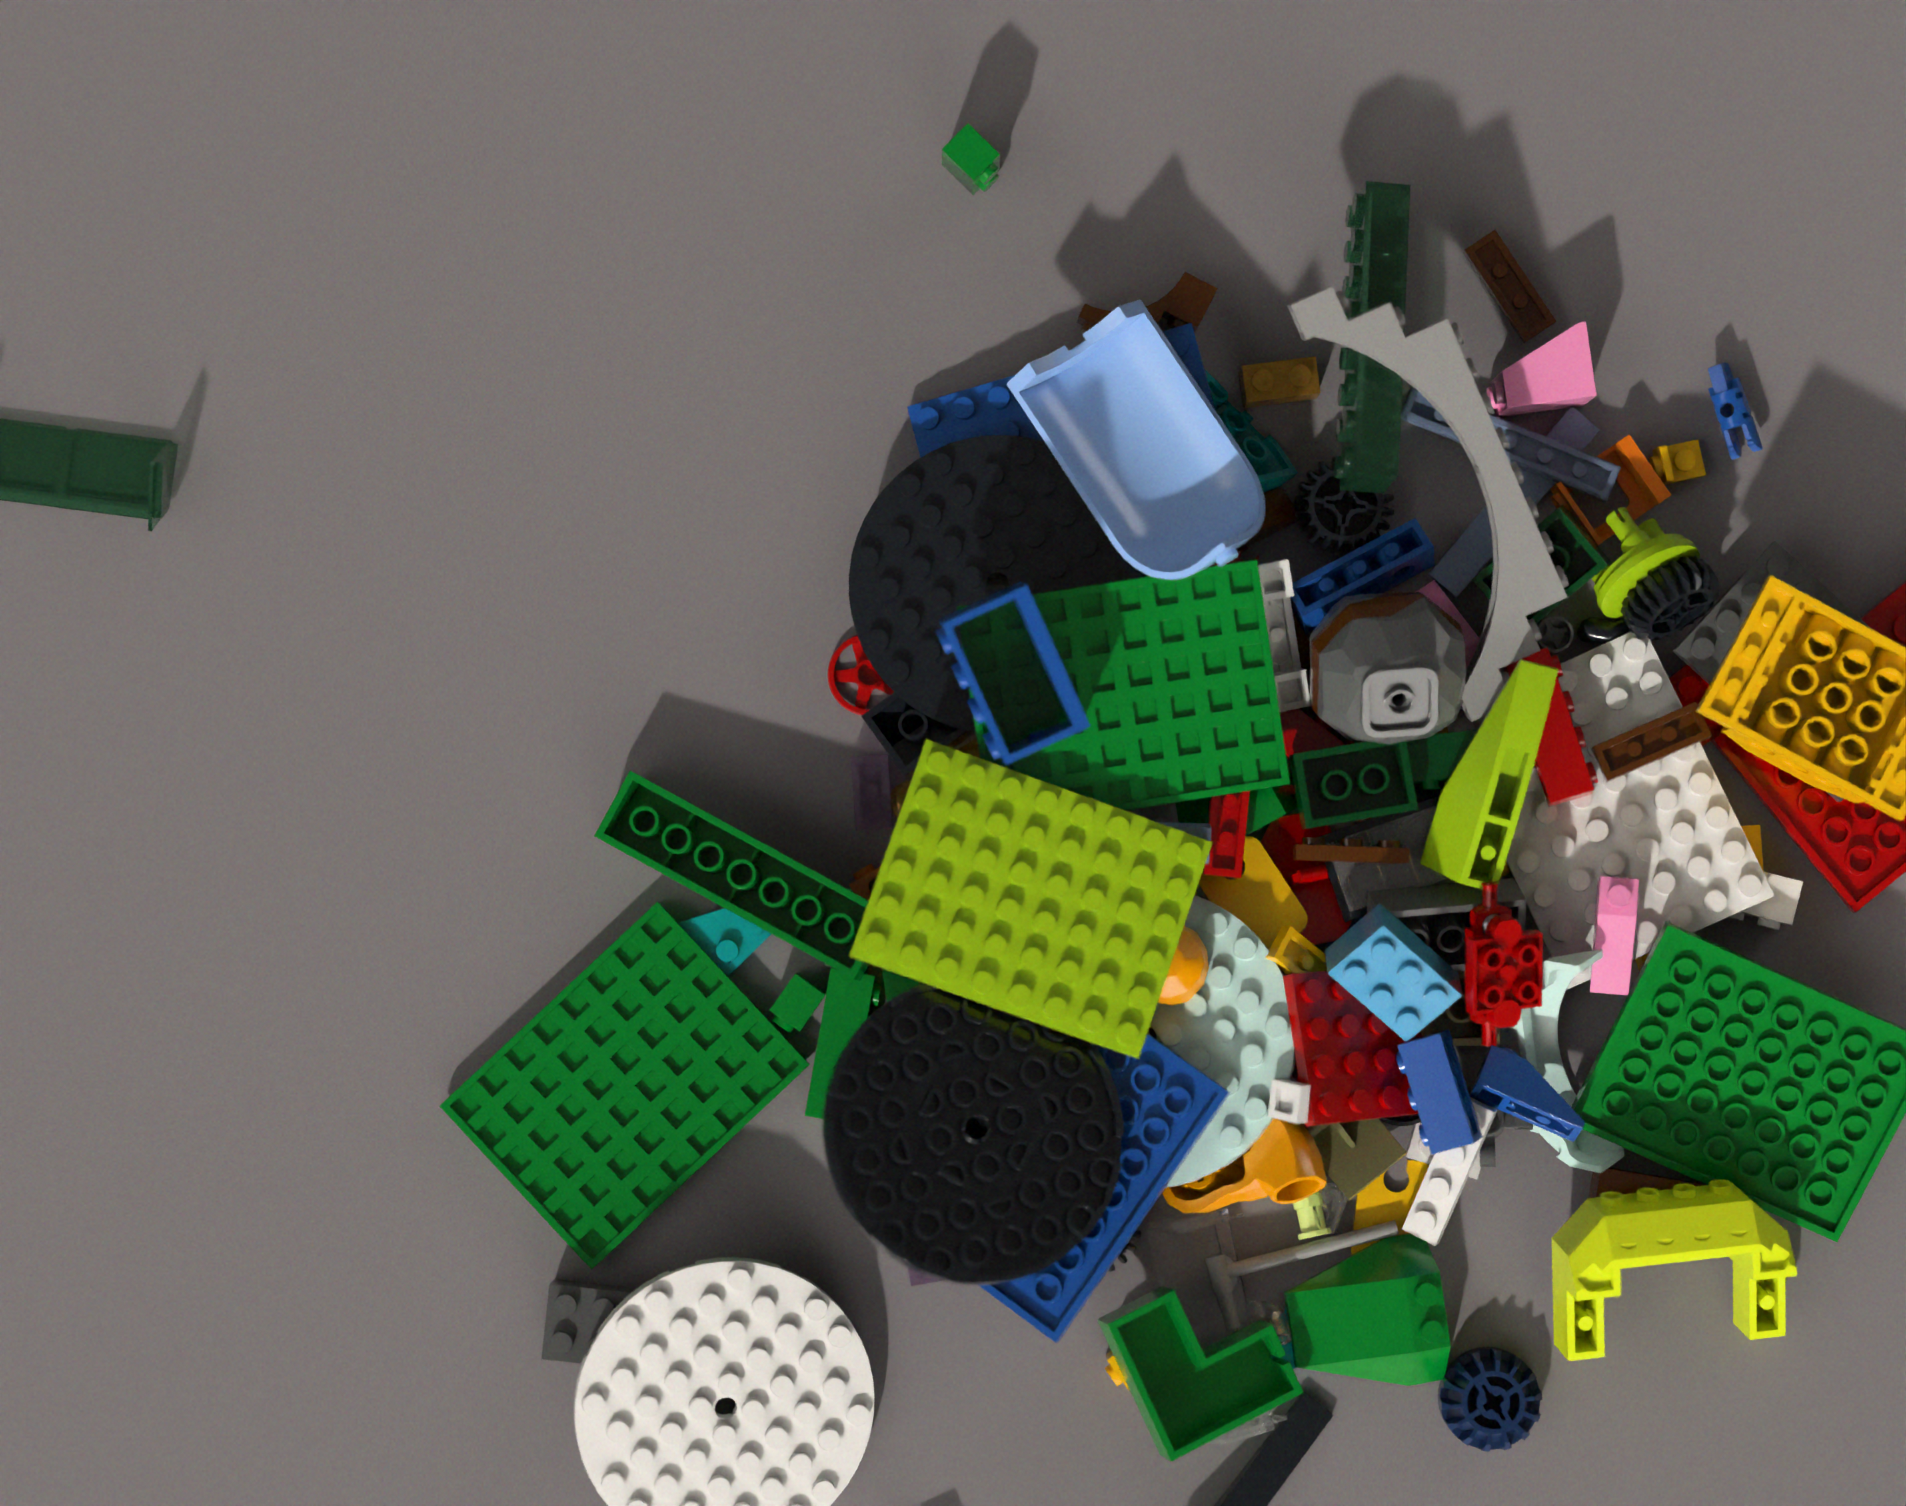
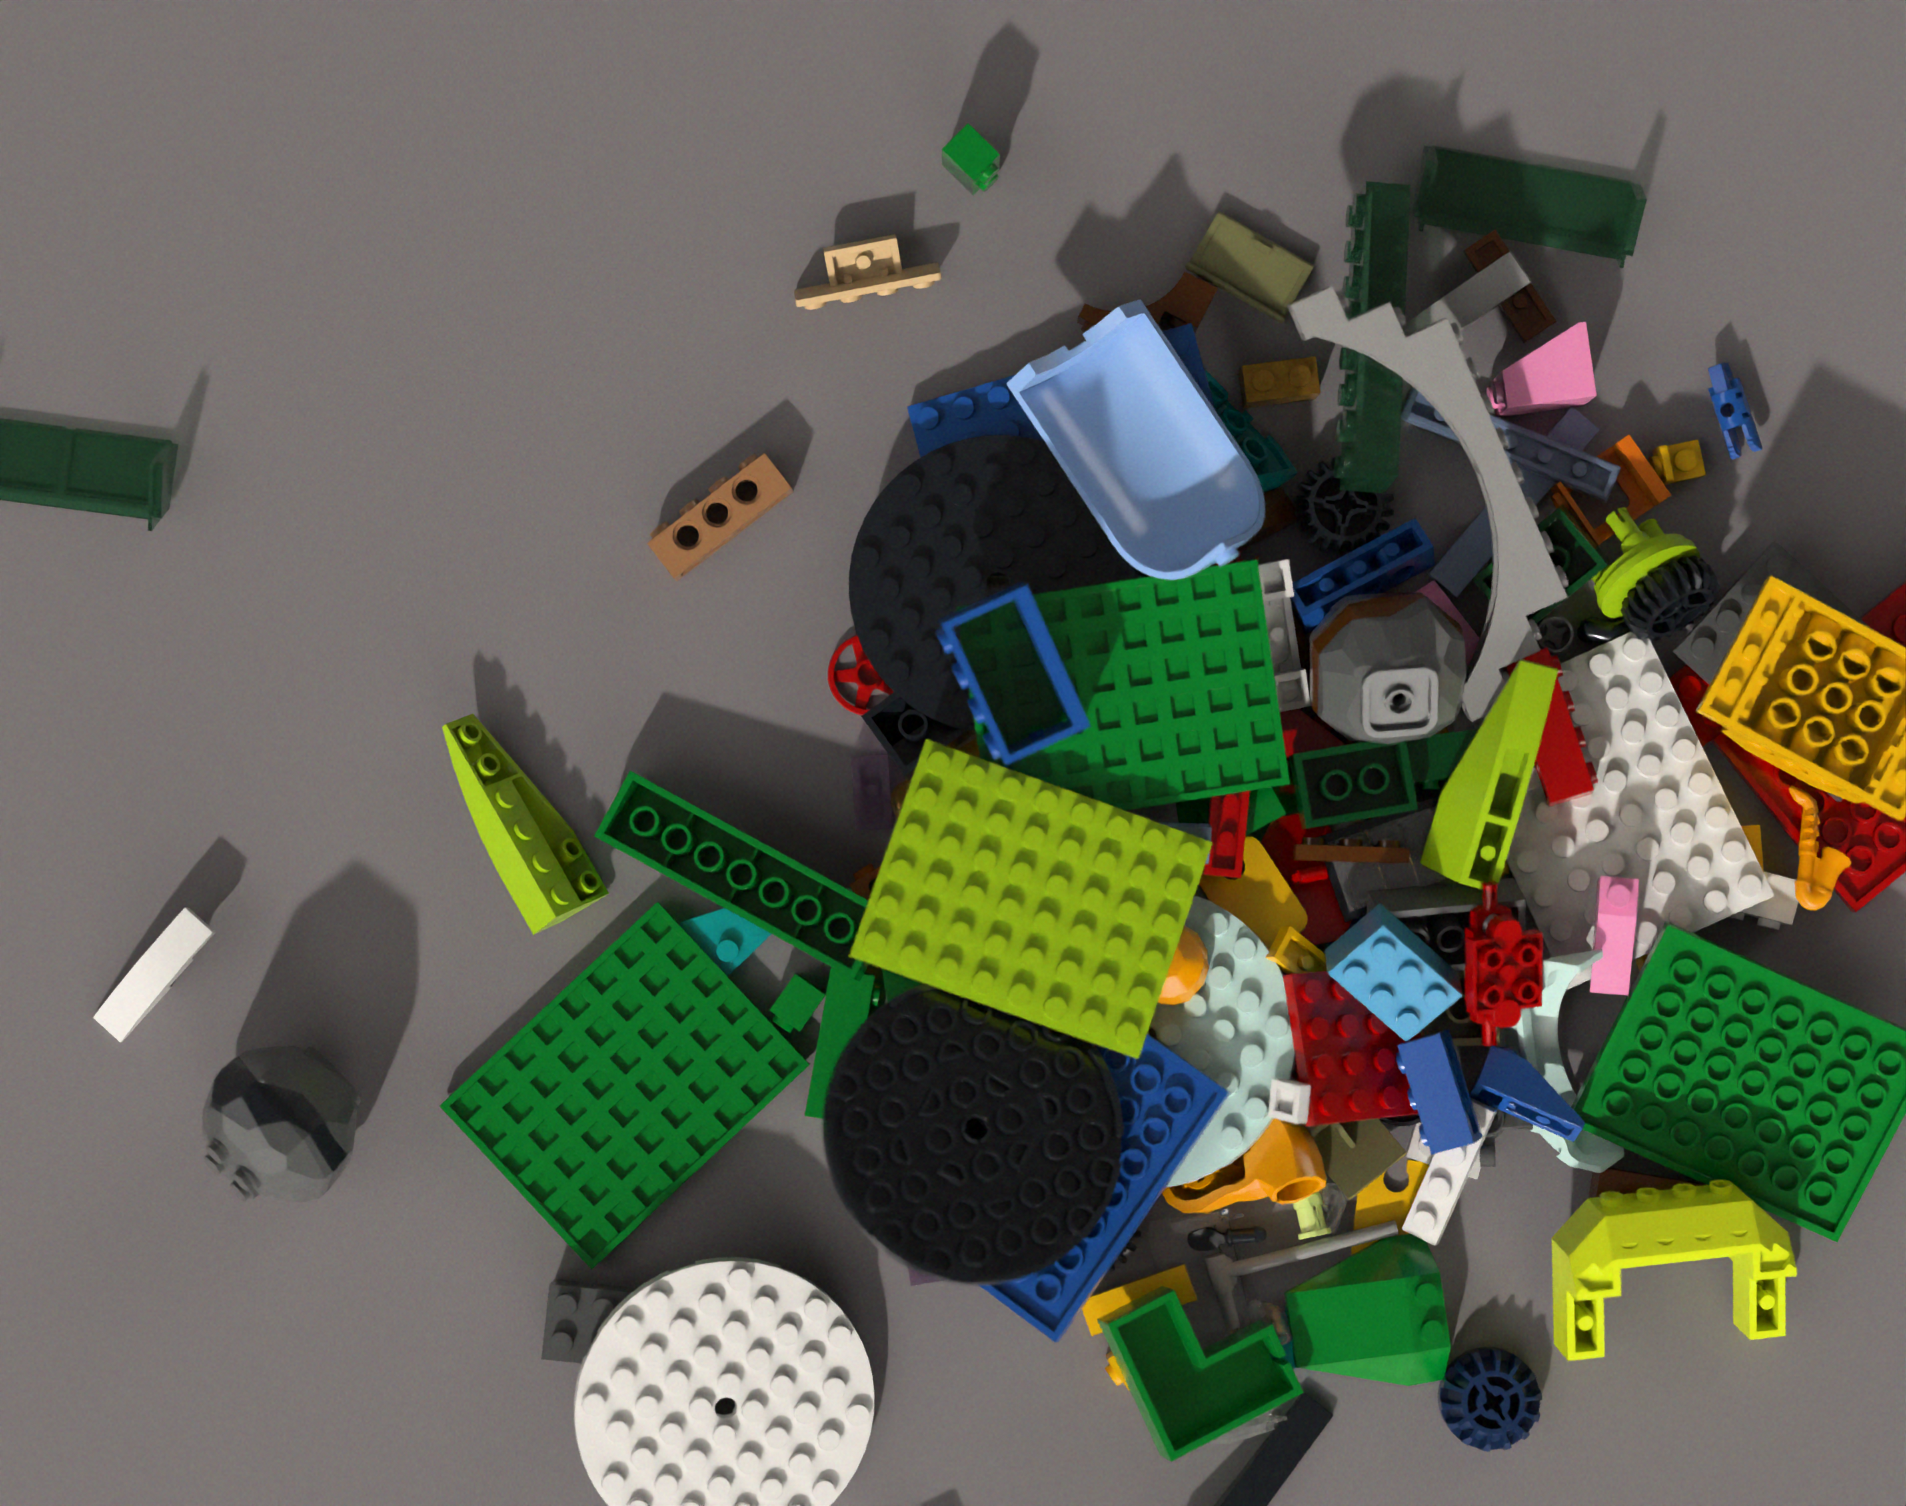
(153, 974): none -> white slope
(280, 1123): none -> dark grey rock
(521, 830): none -> lime wedge
(741, 514): none -> medium nougat brick
(865, 269): none -> tan bracket
(1114, 1298): none -> yellow tile
(1209, 1238): none -> black piece
(1246, 271): none -> olive door
(1476, 295): none -> light grey slope
(1528, 202): none -> clear green piece
(1651, 742): reddish brown plate -> none
(1815, 875): none -> light orange piece

